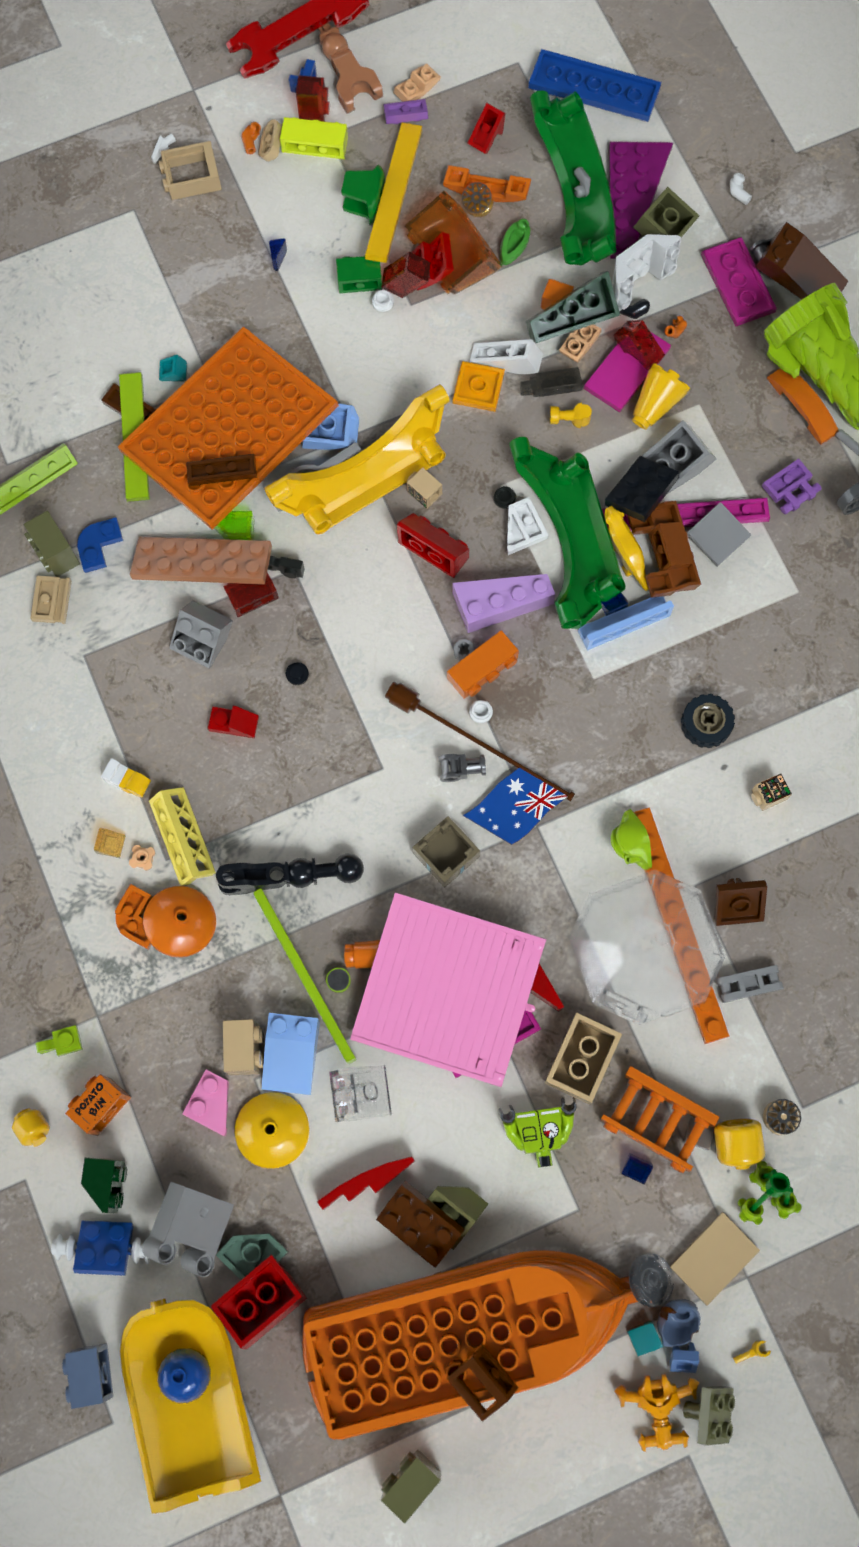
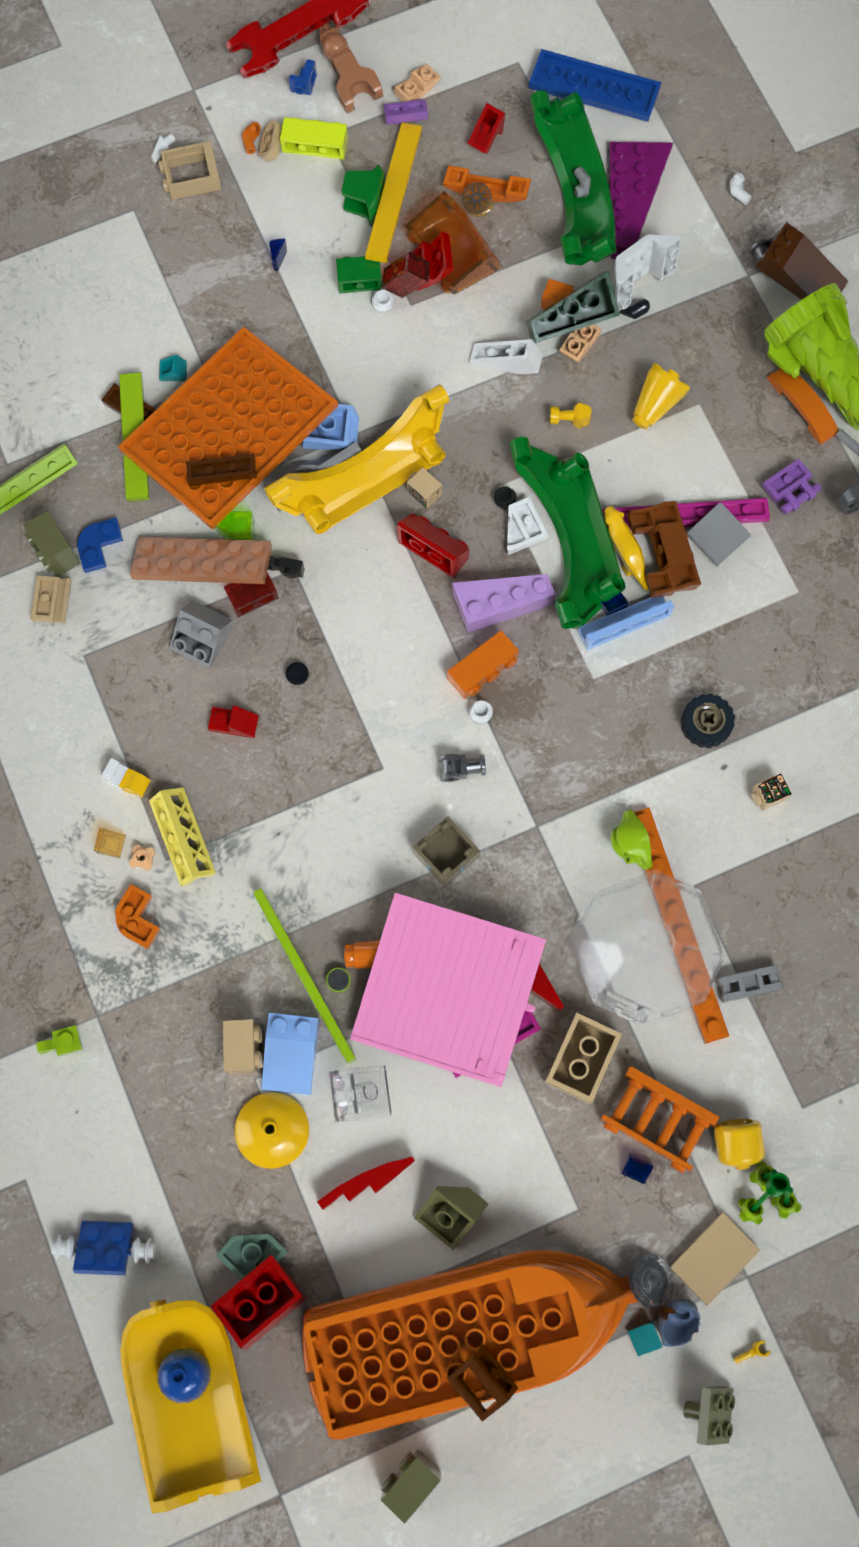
(30, 1127): yellow head -> none
(88, 1376): sand blue brick -> none
(97, 1104): orange brick -> none
(103, 1183): dark green slope -> none
(175, 936): orange dish -> none
(190, 1220): light grey piece -> none
(209, 1103): bright pink wing -> none
(298, 873): black piece -> none
(312, 98): clear red brick -> none
(420, 1224): reddish brown plate -> none
(461, 643): light grey bush -> none
(478, 386): light orange tile -> none
(514, 241): bright green arm -> none
(515, 802): flag -> none
(540, 1130): lime torso -> none
(552, 383): clear smoke hinge -> none
(619, 377): dark pink tile -> none
(639, 342): clear red arch -> none
(642, 488): black plate -> none
(658, 1399): light orange piece -> none
(667, 216): olive brick -> none
(676, 330): orange arm -> none
(683, 452): light grey slope -> none
(684, 1360): medium blue tile -> none
(738, 281): dark pink tile -> none
(740, 902): reddish brown tile -> none
(782, 1117): wheel -> none

